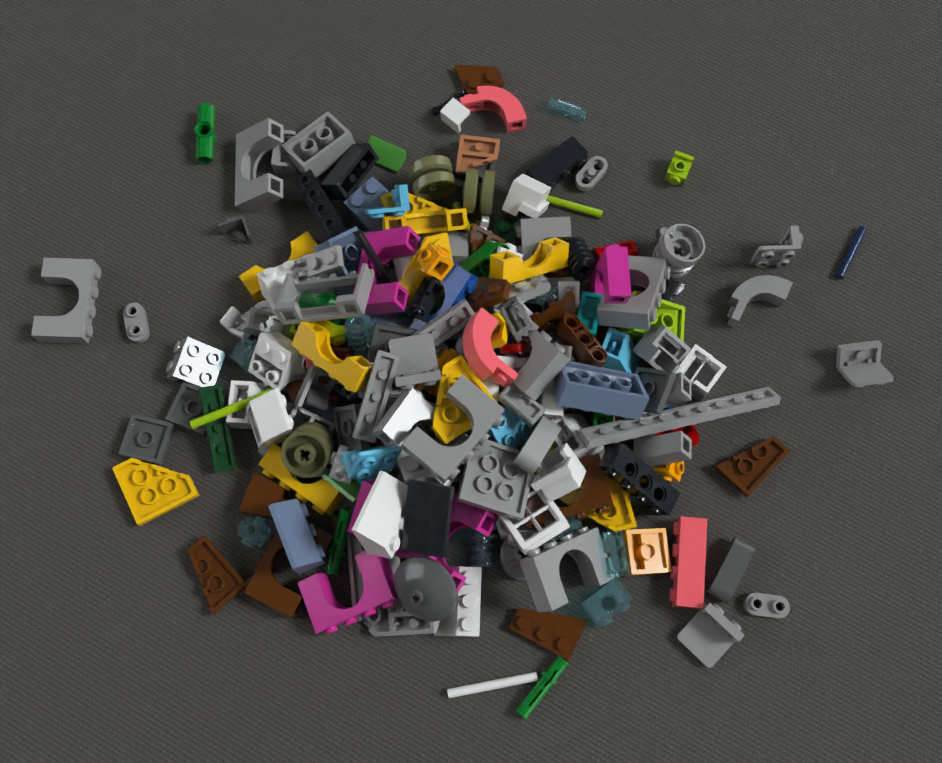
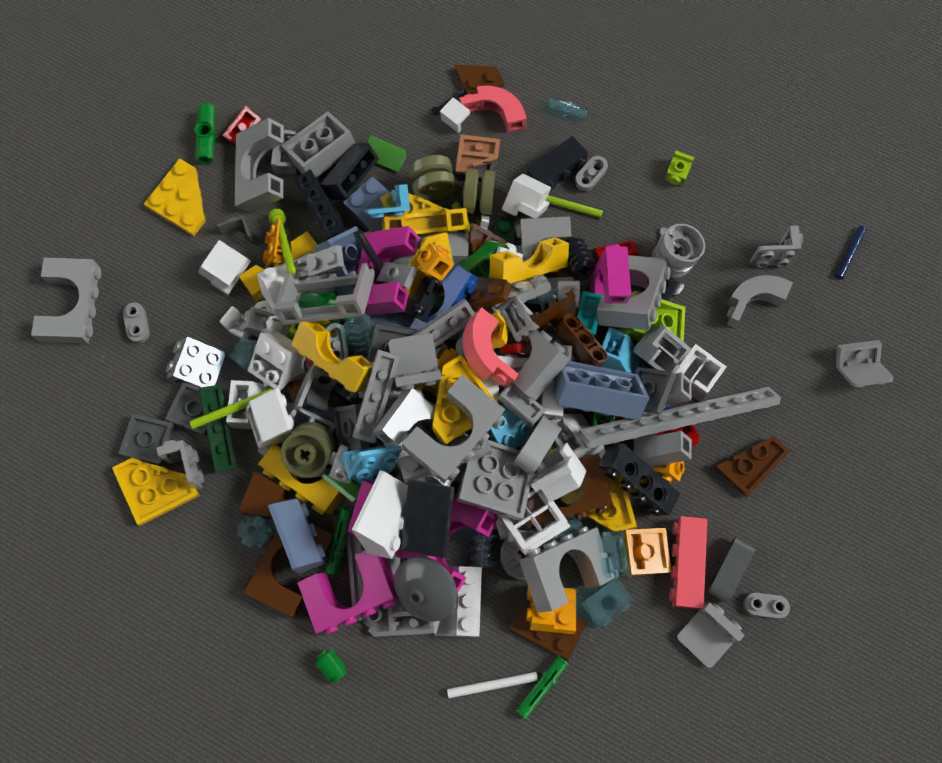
(179, 198): none -> yellow plate
(181, 451): none -> light grey bracket
(217, 576): reddish brown wing -> none
(223, 267): none -> white plate
(244, 120): none -> red slope
(273, 217): none -> lime piece
(274, 254): none -> light orange hinge
(330, 666): none -> green brick
(338, 340): none -> light grey plate
(398, 273): none -> light grey plate
(559, 620): none -> light orange plate

